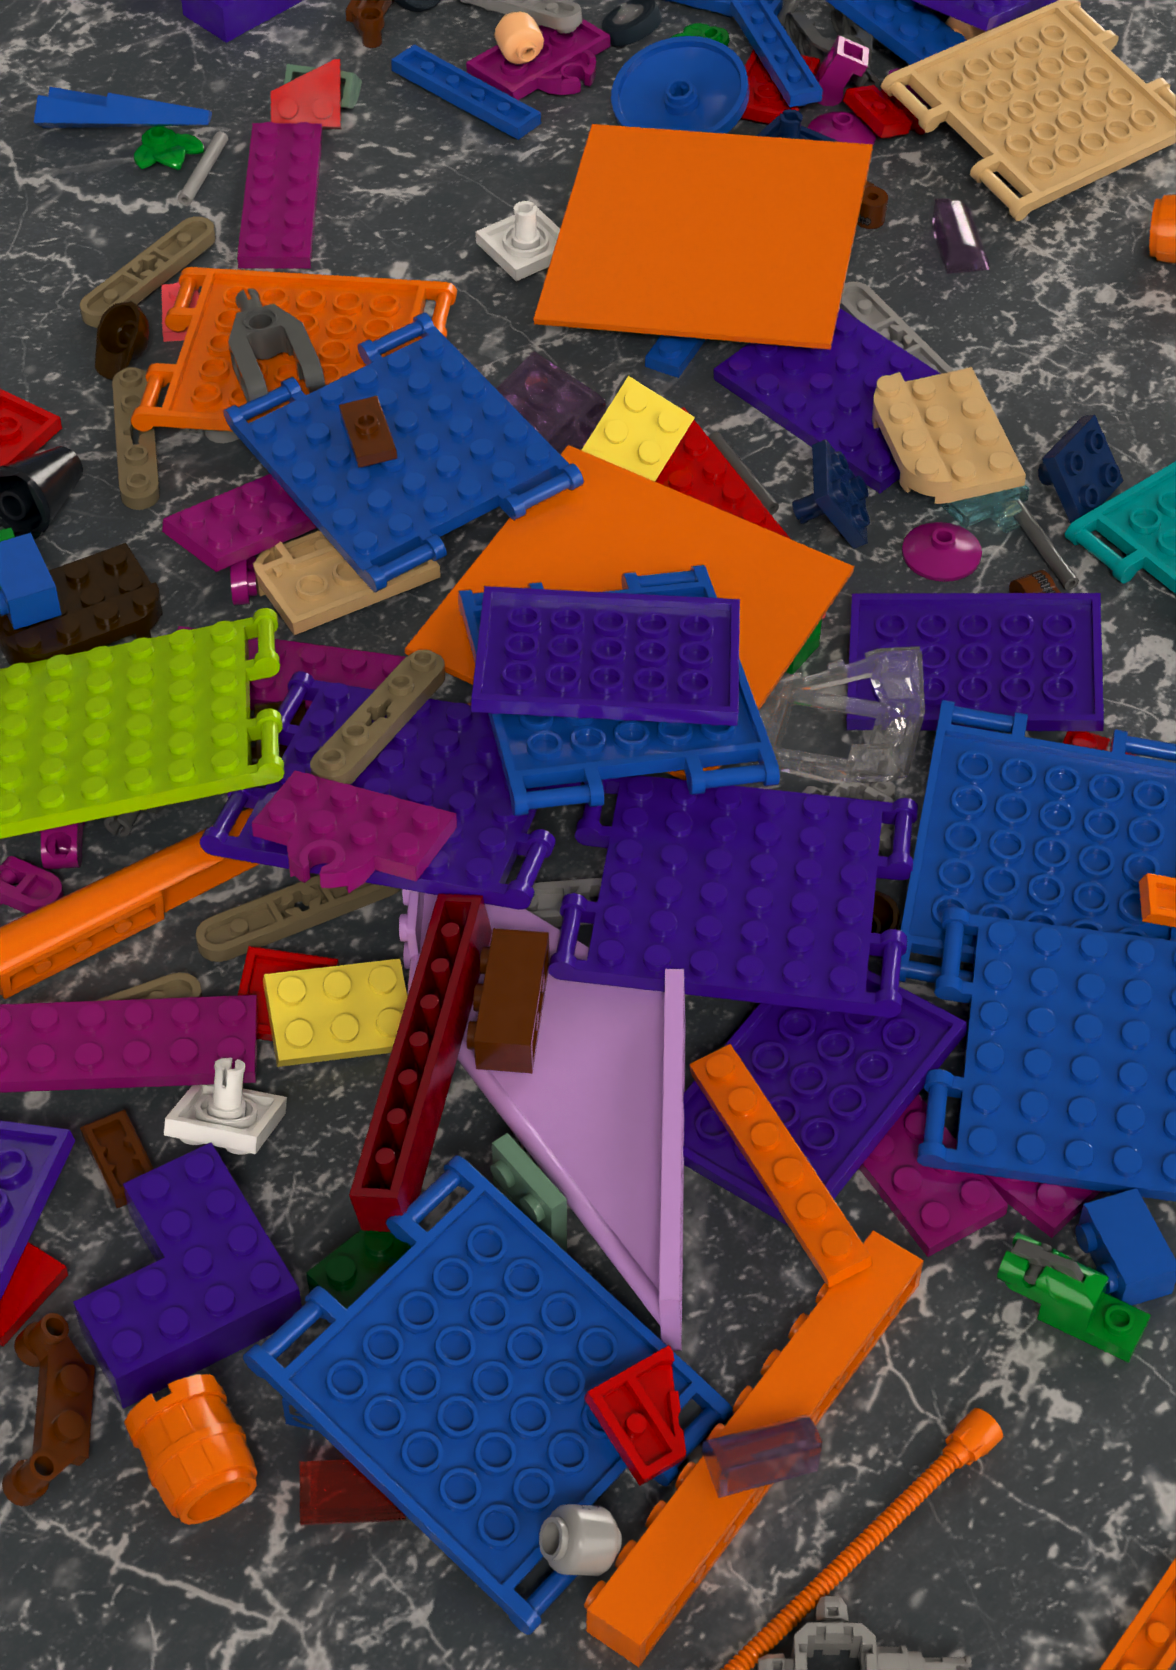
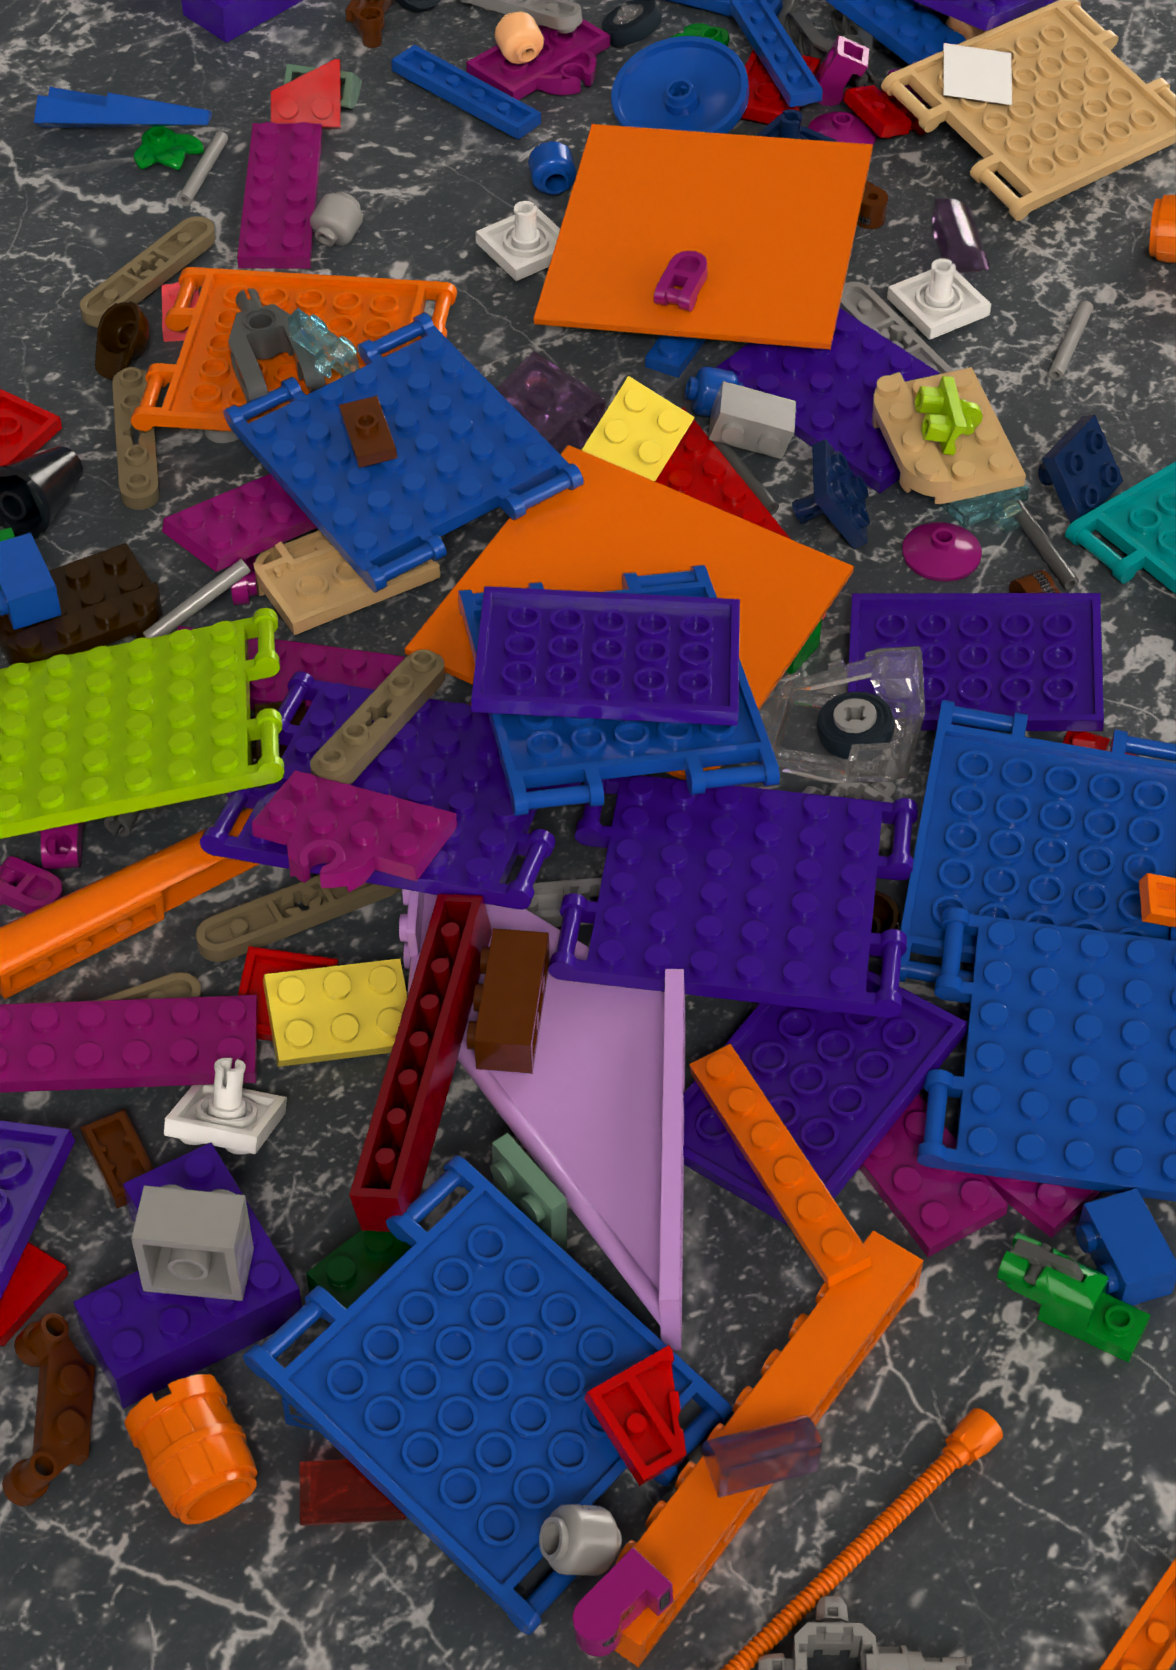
(193, 1242): none -> light grey brick
(198, 600): none -> light grey piece
(327, 347): none -> clear light blue plate
(336, 219): none -> light grey head
(552, 167): none -> blue head
(617, 1602): none -> magenta leg
(684, 270): none -> magenta plate
(705, 386): none -> blue head
(752, 420): none -> light grey brick
(854, 720): none -> black wheel
(938, 300): none -> white plate
(946, 414): none -> lime hips
(977, 74): none -> white sticker
(1070, 340): none -> light grey piece

